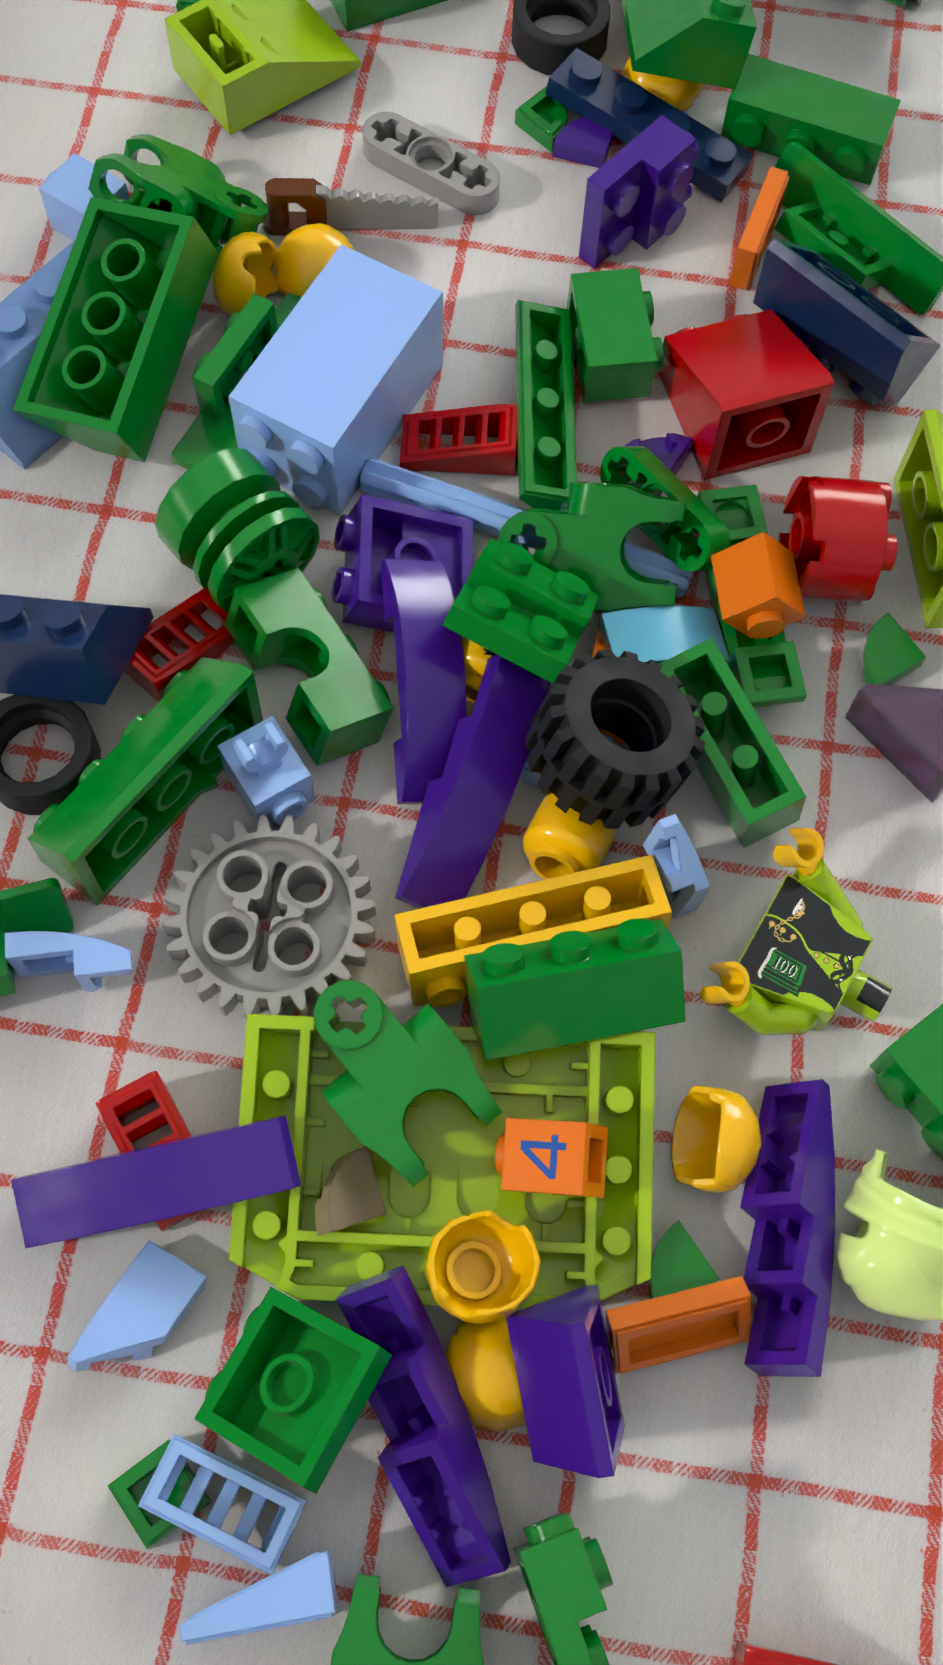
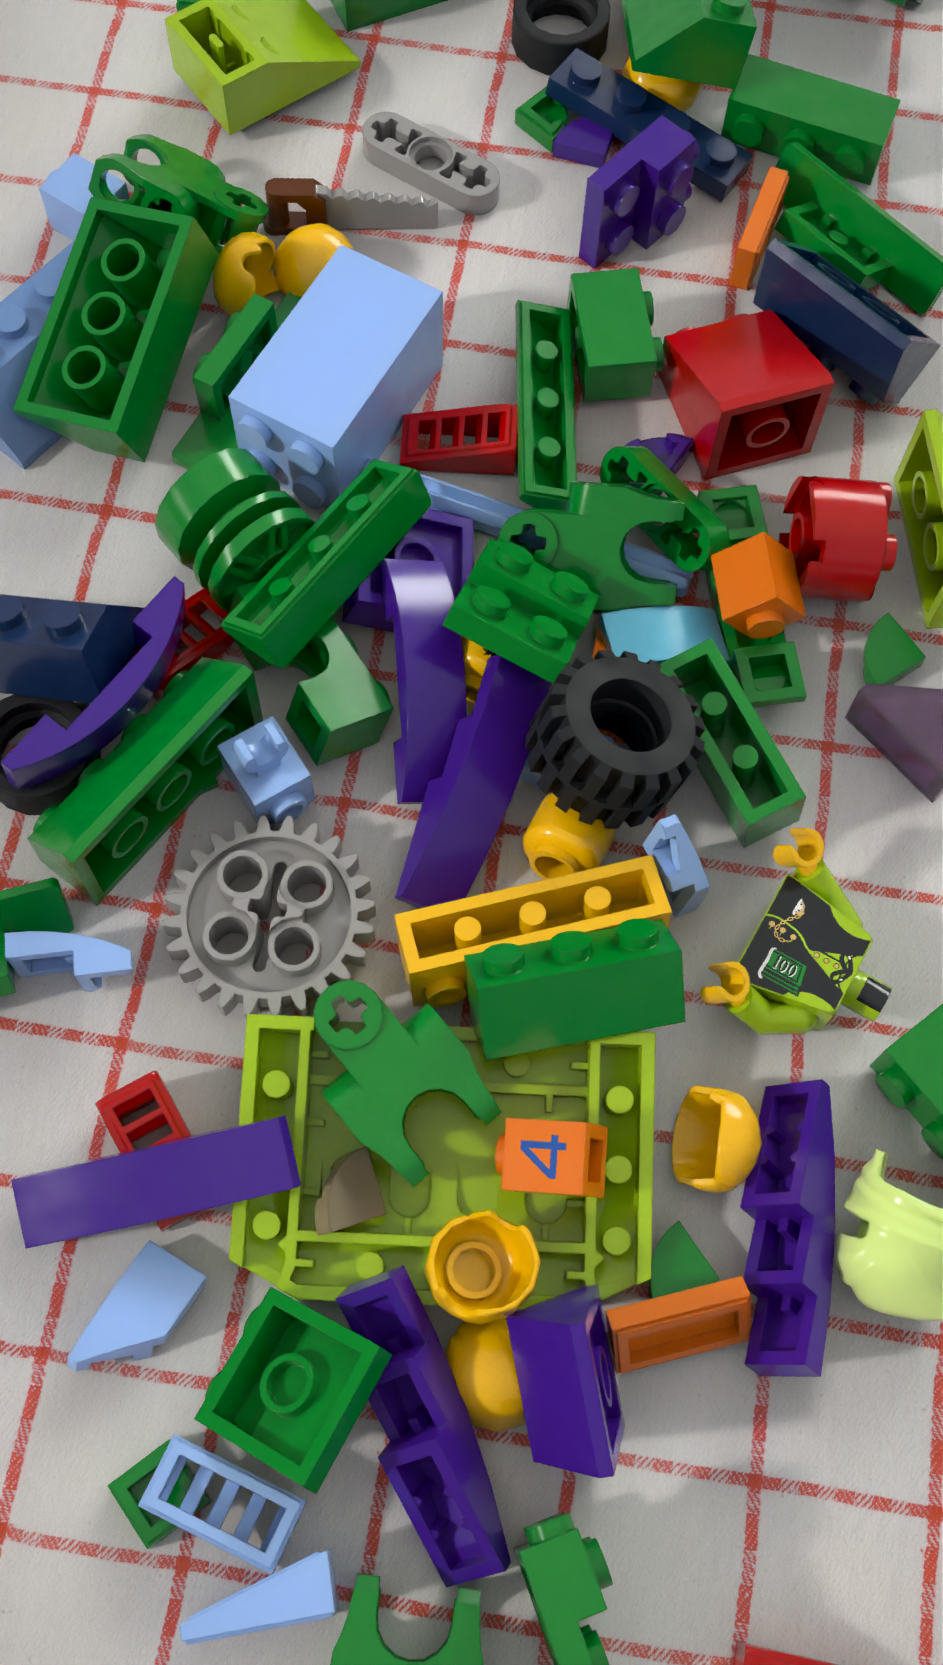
(52, 750): none -> dark purple slope
(328, 562): none -> green slope

